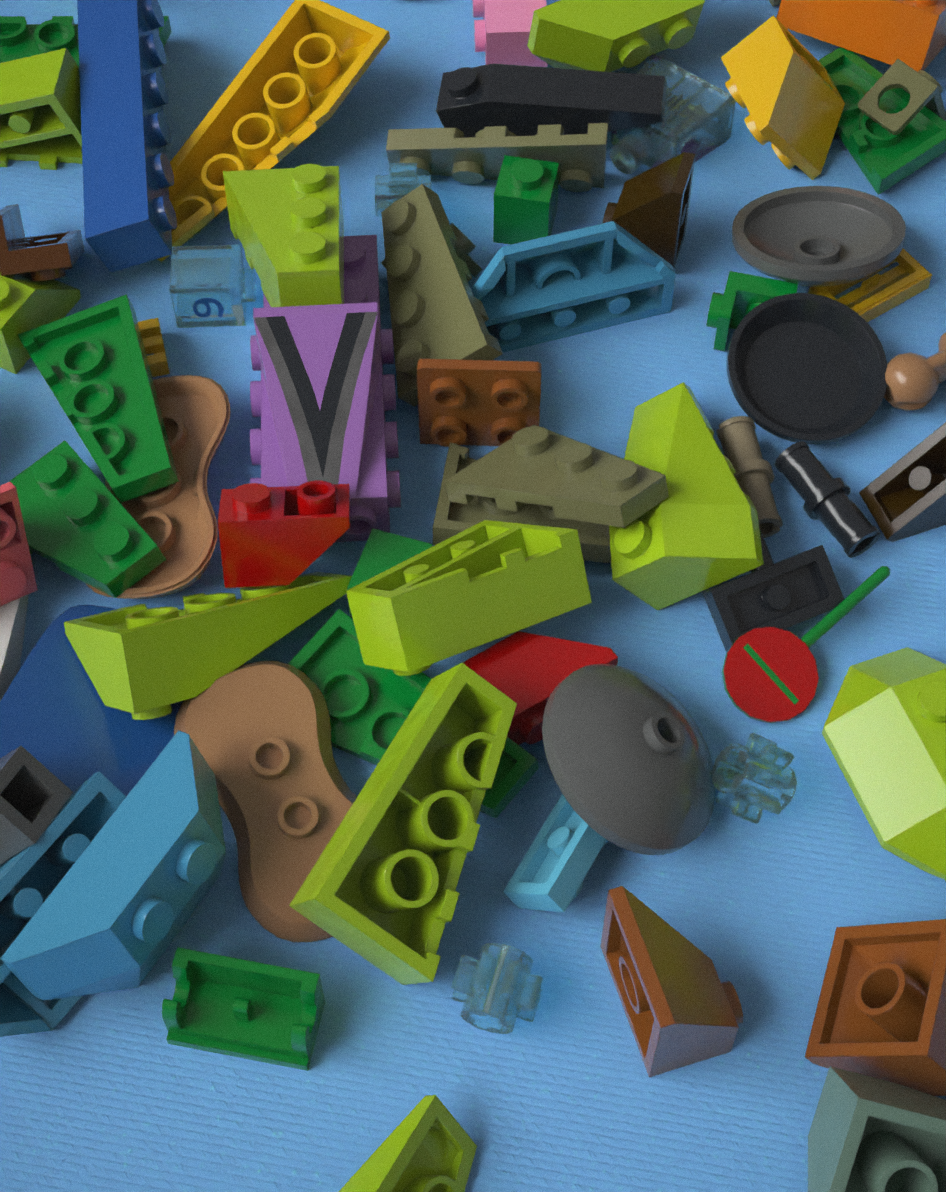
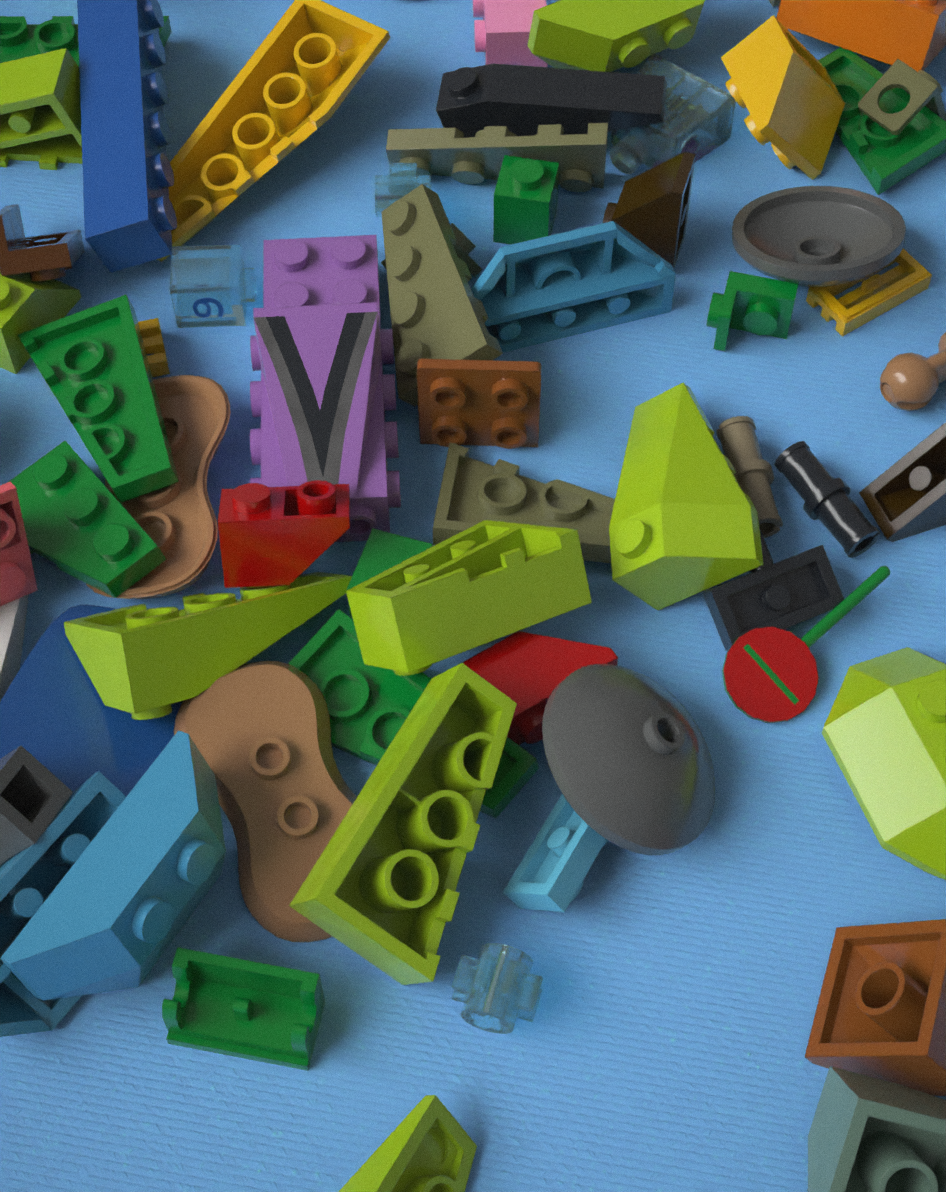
(291, 231): lime wedge -> none
(560, 474): olive wing -> none
(666, 987): slope -> none
(754, 778): clear light blue gear -> none
(806, 368): black piece -> none

